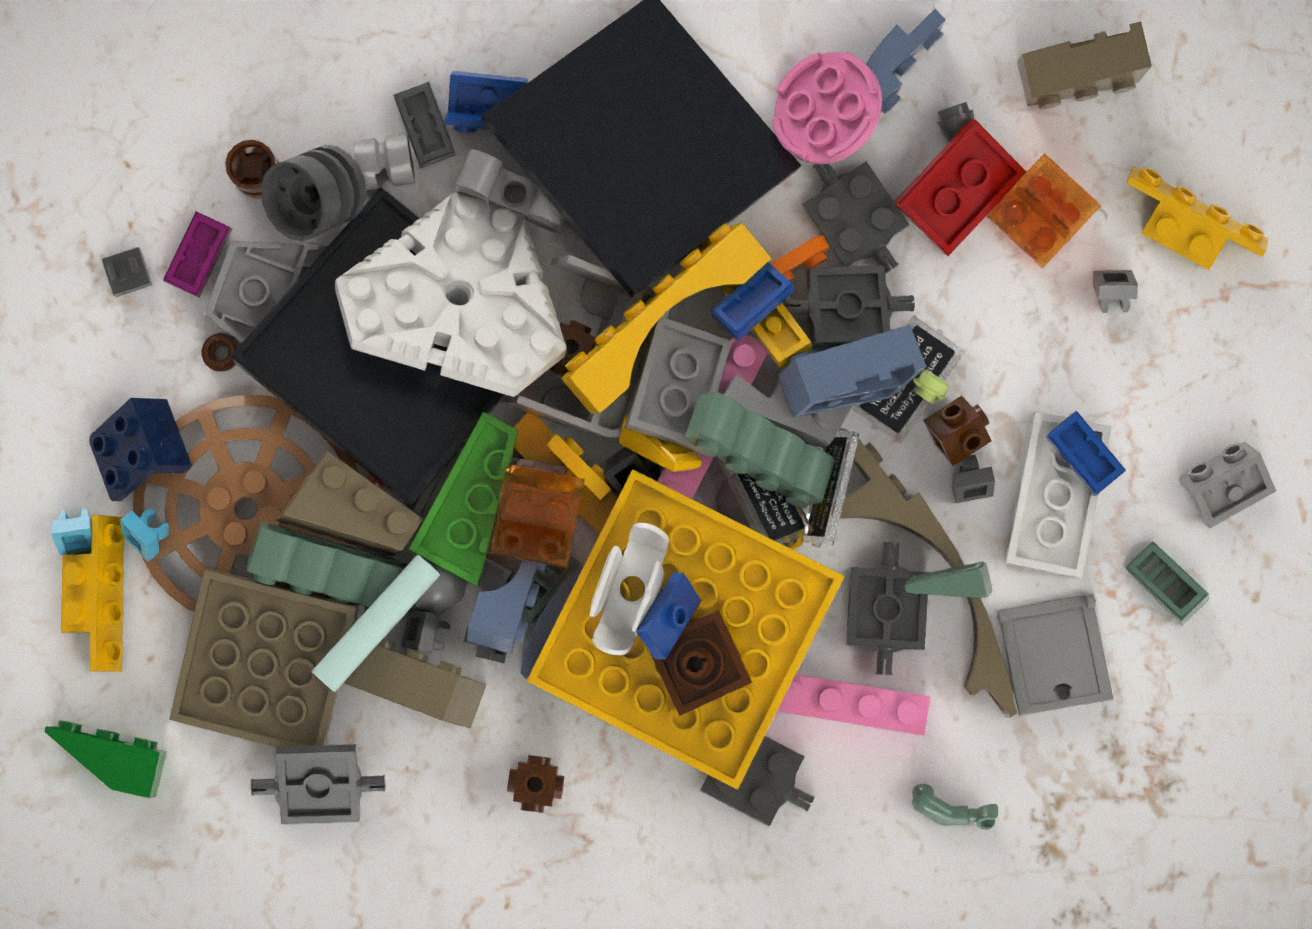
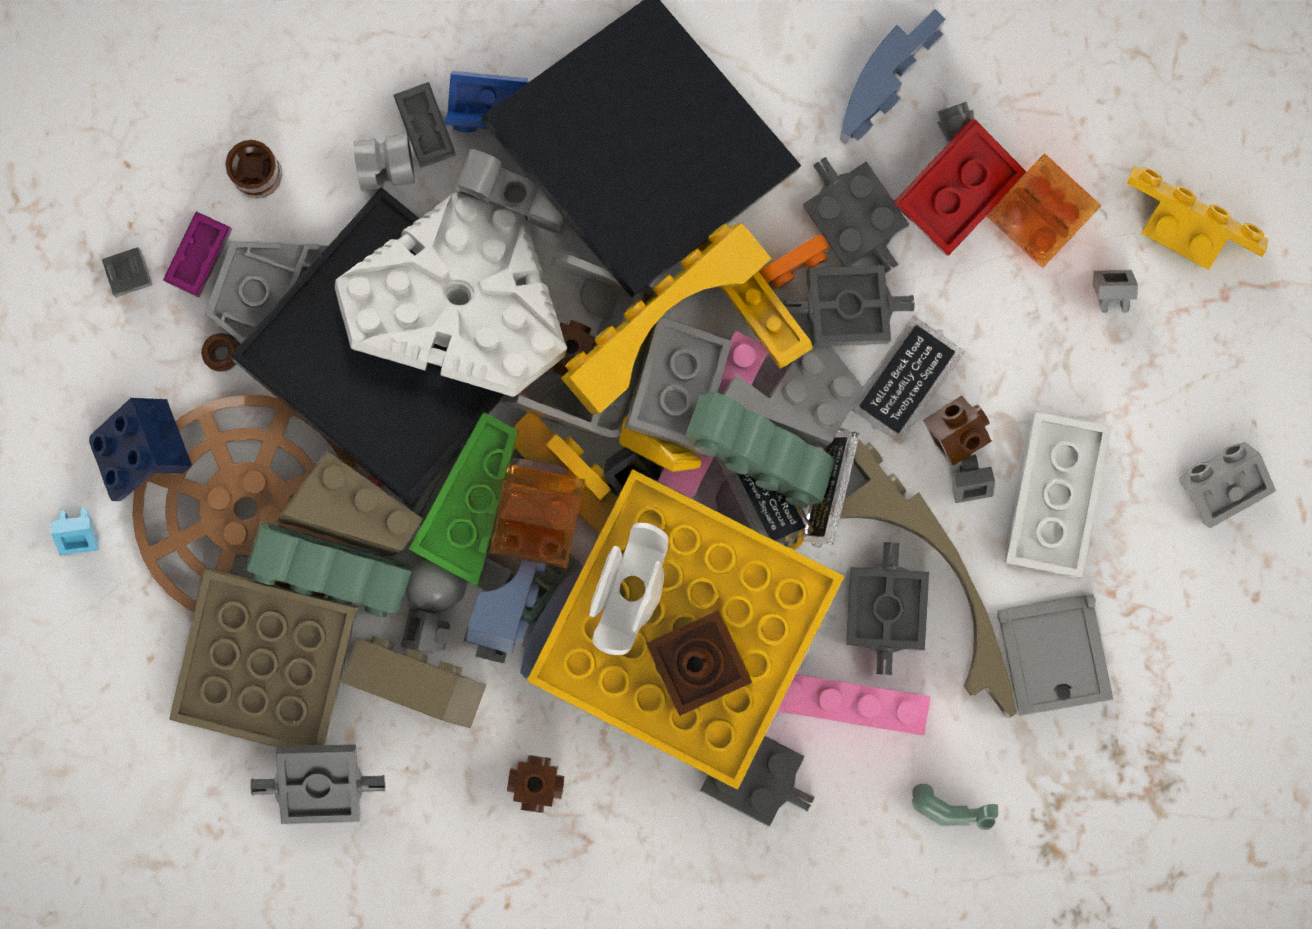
(95, 594): yellow bracket -> none
(118, 764): green slope -> none
(142, 536): medium azure tile -> none
(313, 192): dark grey wheel -> none
(376, 623): light aqua piece -> none
(669, 616): blue plate -> none
(752, 301): blue plate -> none
(827, 107): bright pink tile -> none
(852, 372): sand blue wedge -> none
(931, 387): yellowish green plate -> none
(960, 581): sand green slope -> none
(1084, 67): dark tan wedge -> none
(1085, 453): blue plate -> none
(1189, 584): sand green slope -> none

